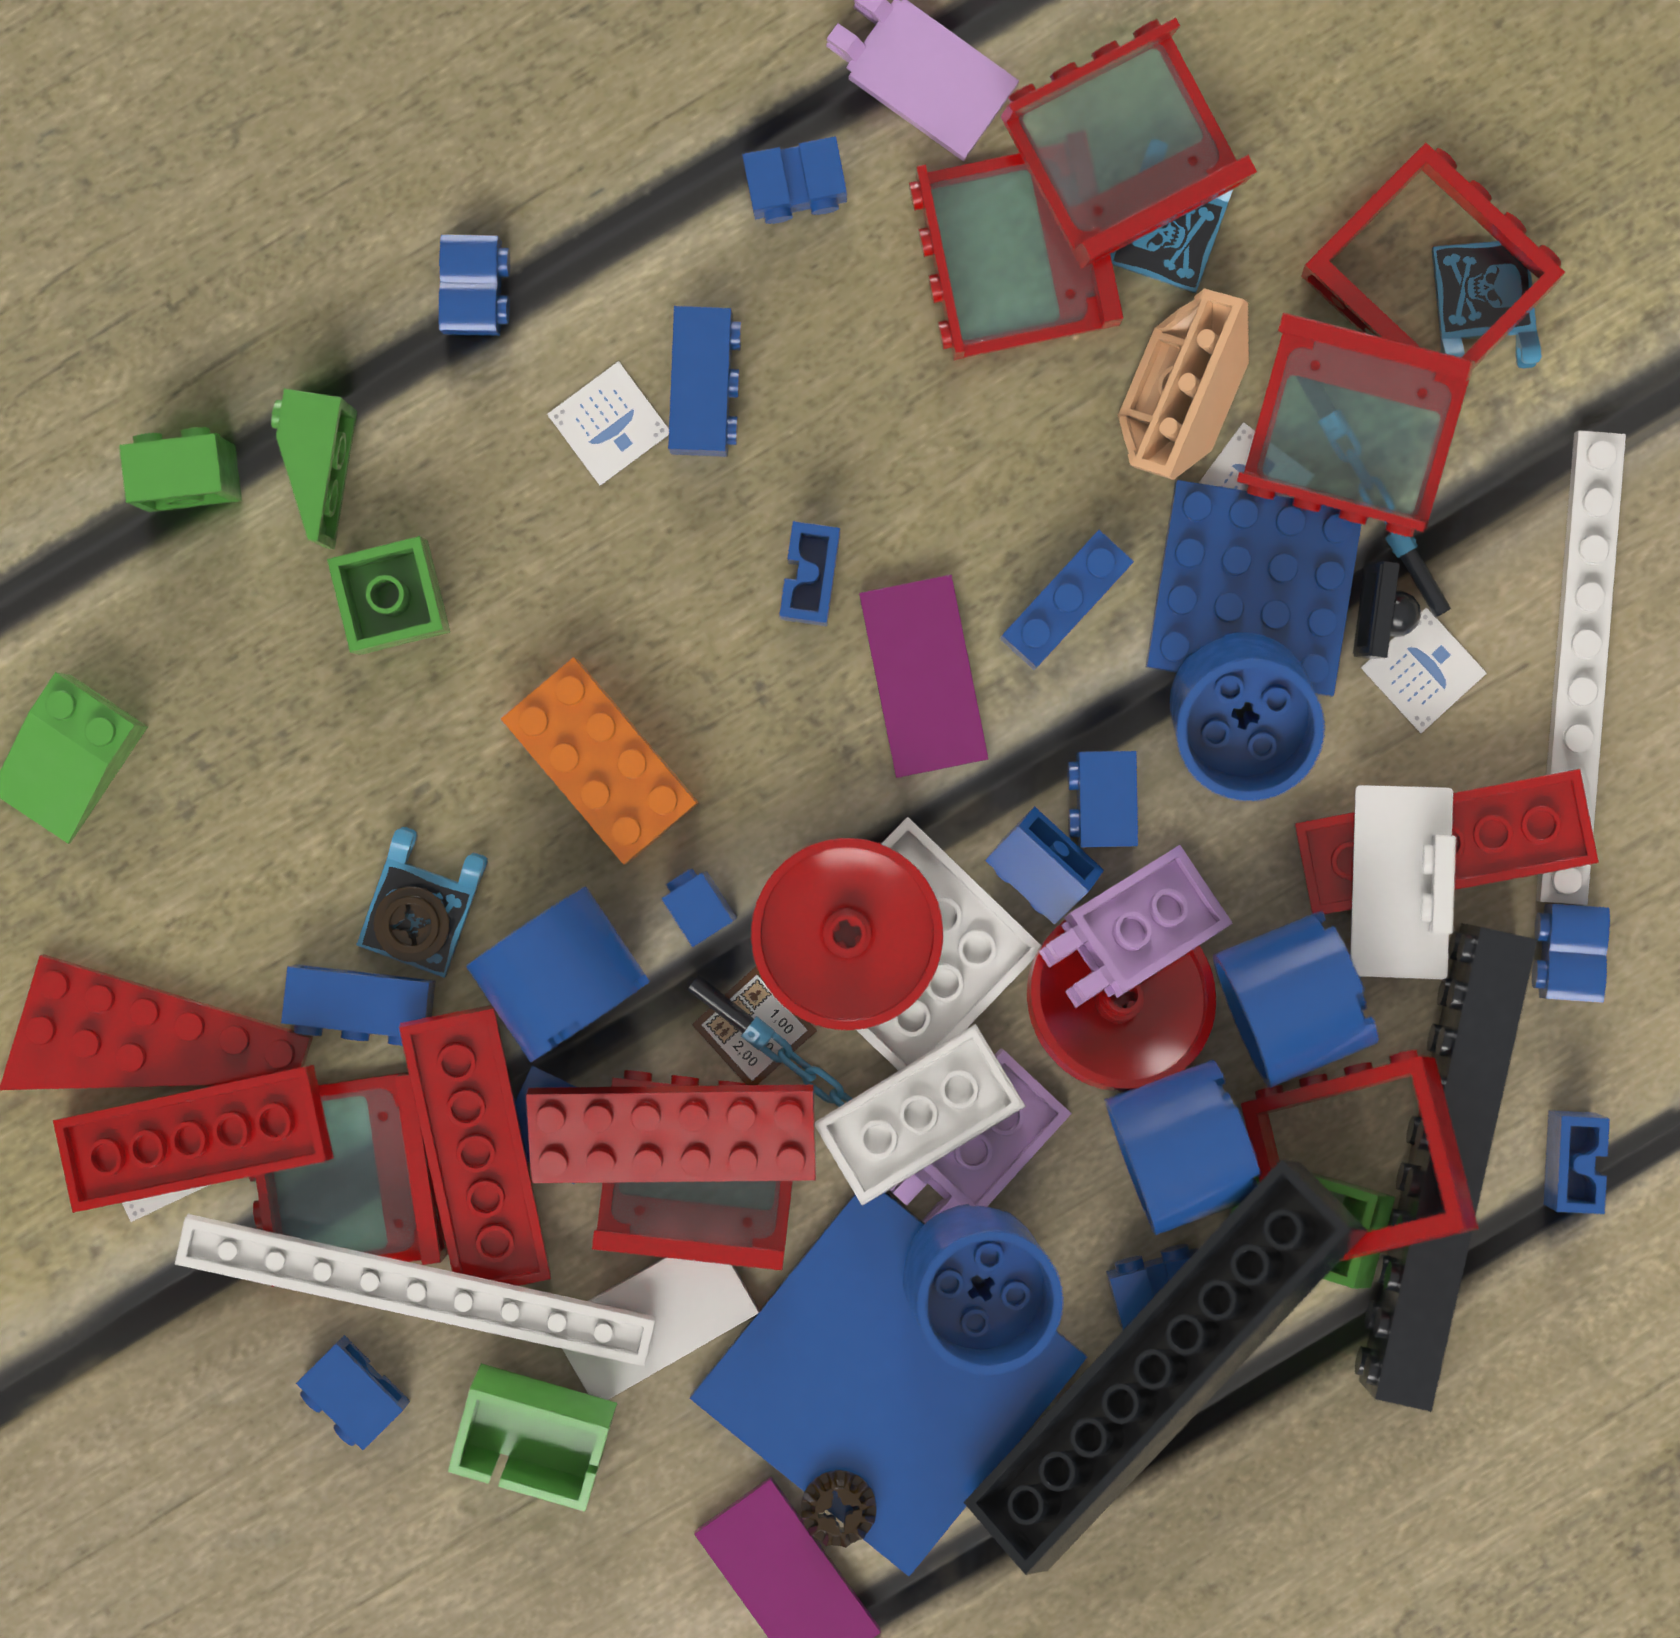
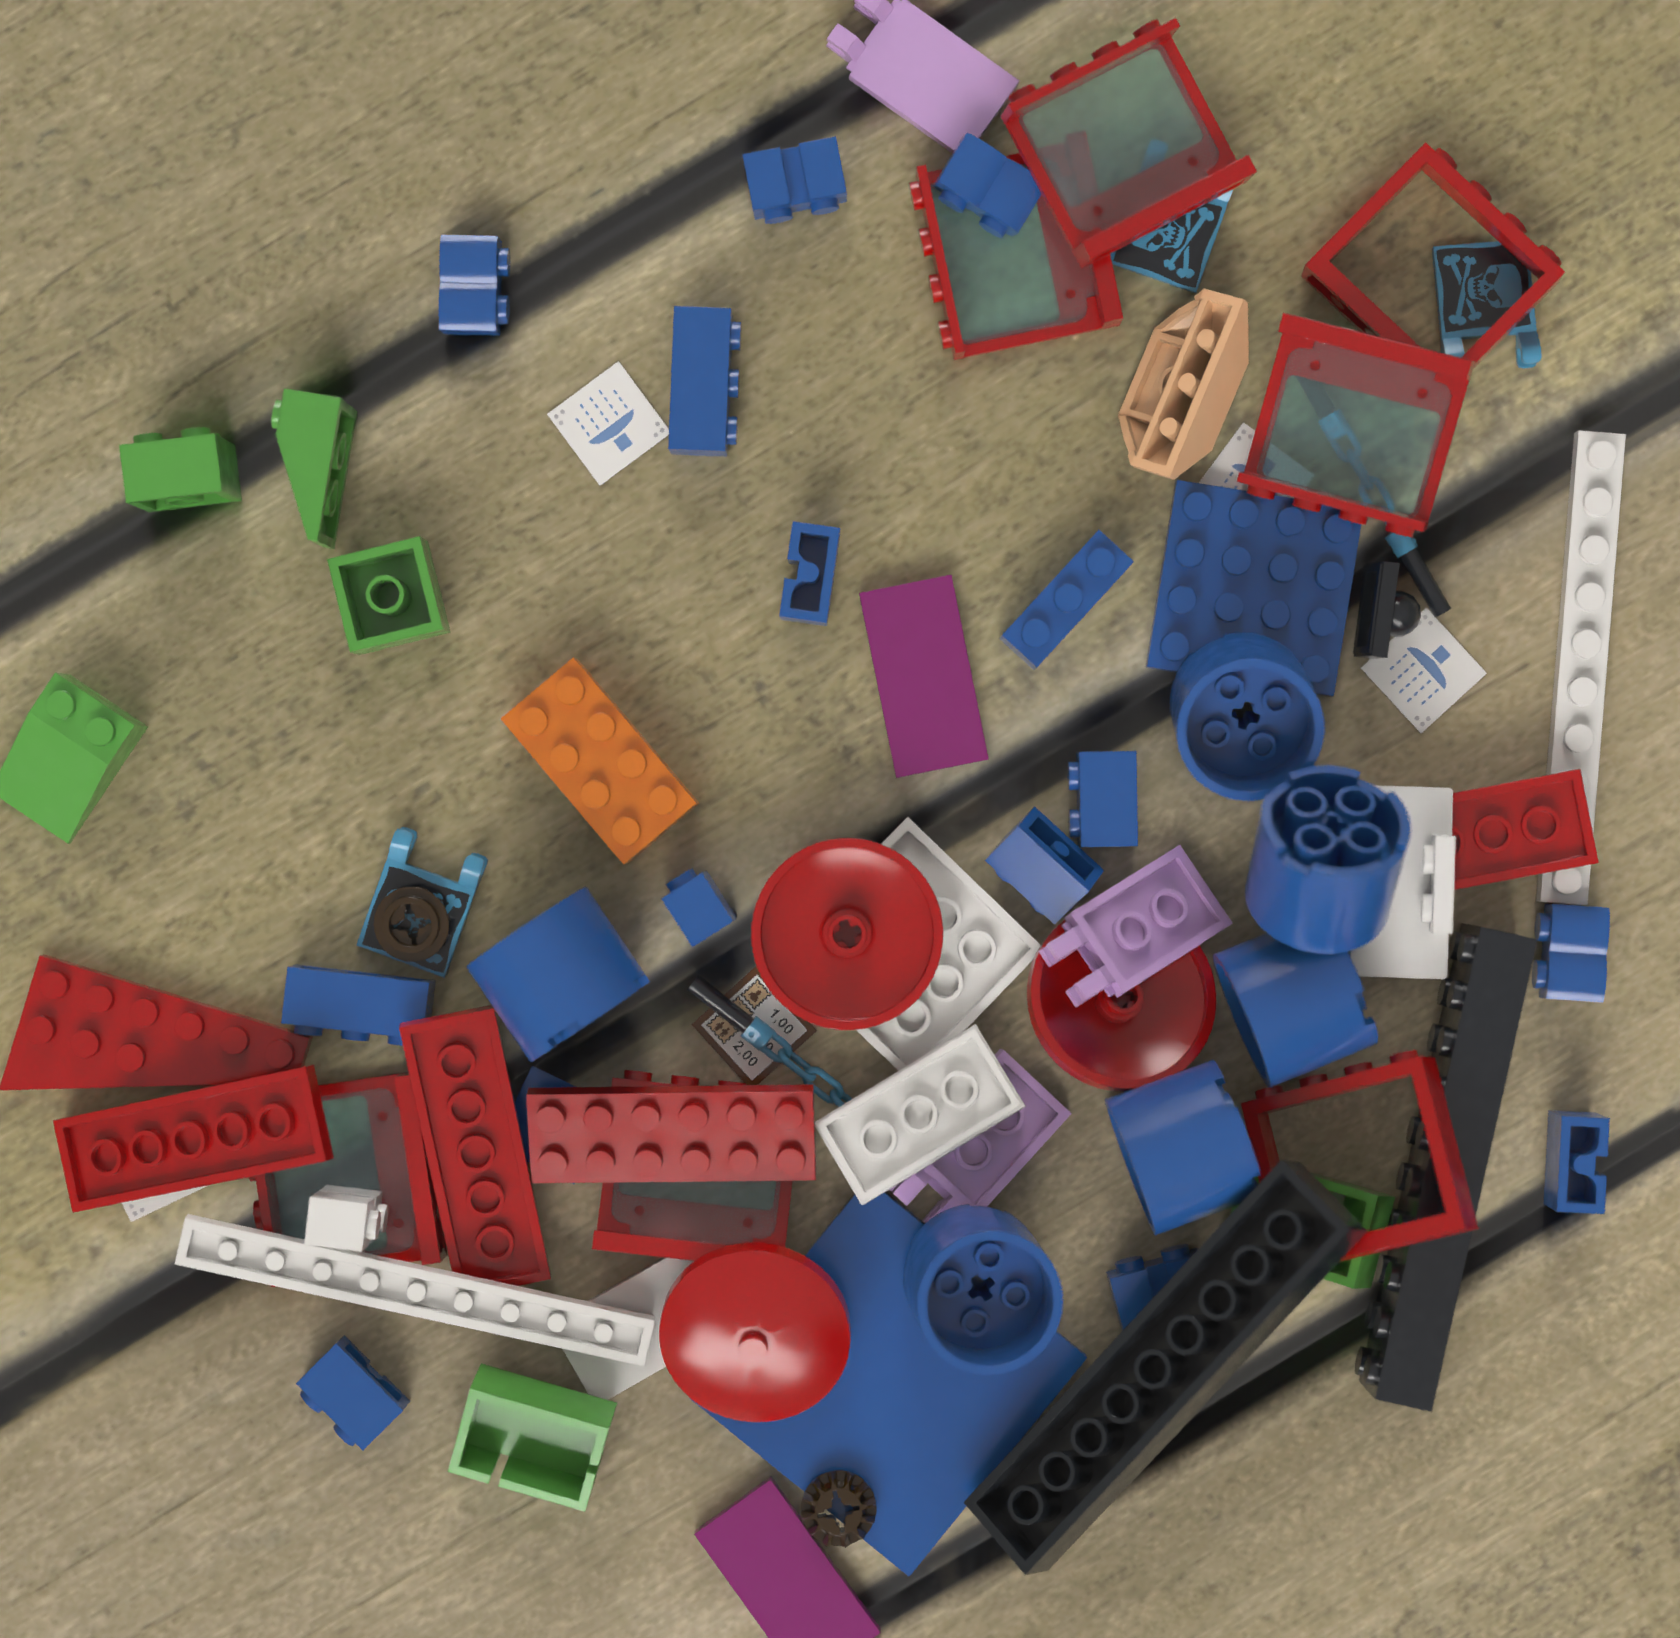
(345, 1218): none -> white piece
(755, 1332): none -> red dish
(988, 185): none -> blue brick
(1326, 860): none -> blue brick

